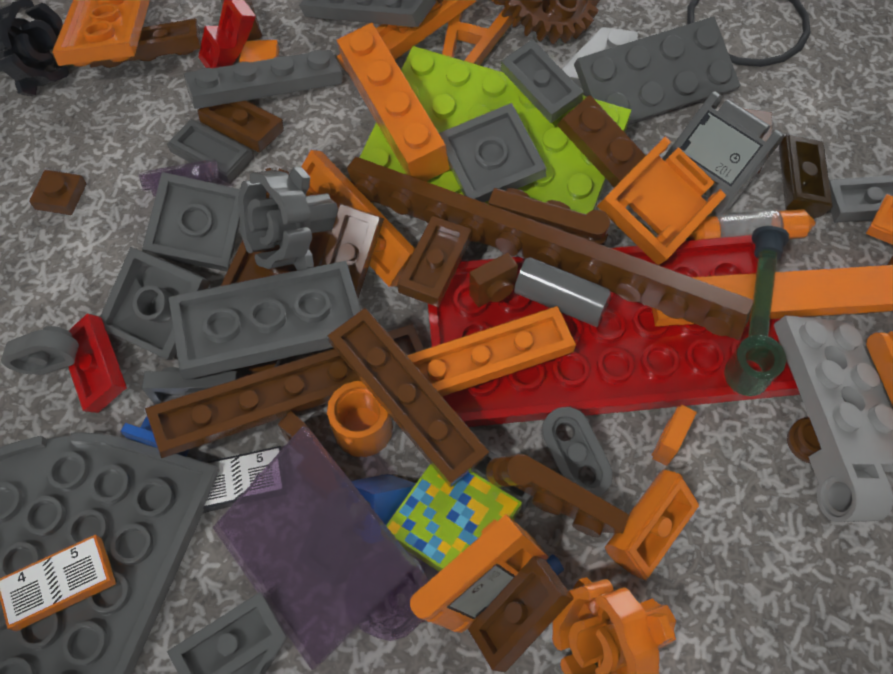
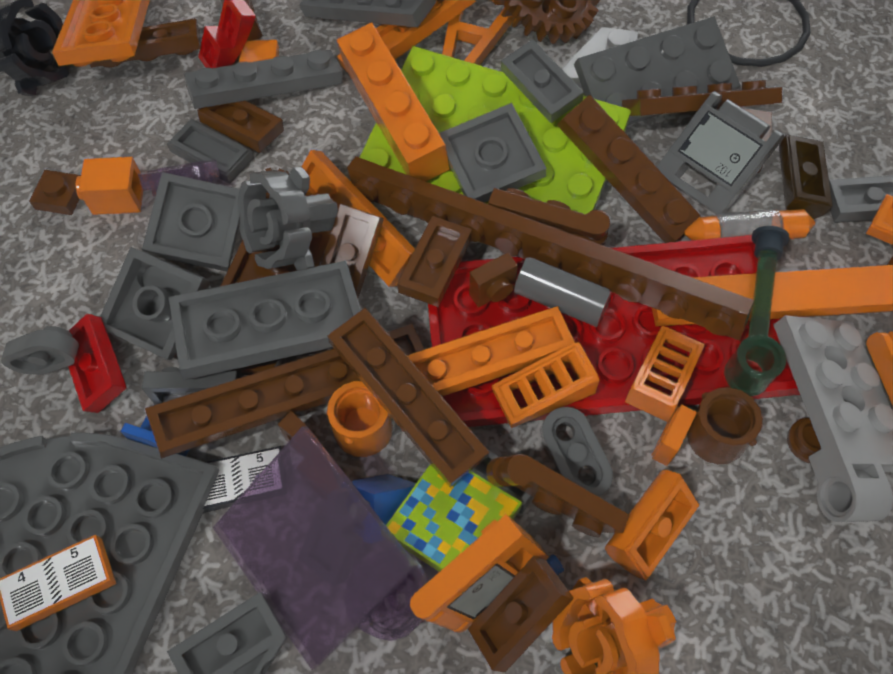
(110, 185): none -> orange brick
(557, 364): none -> orange slope
(651, 399): none -> orange slope
(665, 197): orange container -> none
(687, 99): none -> reddish brown plate
(724, 425): none -> reddish brown piece

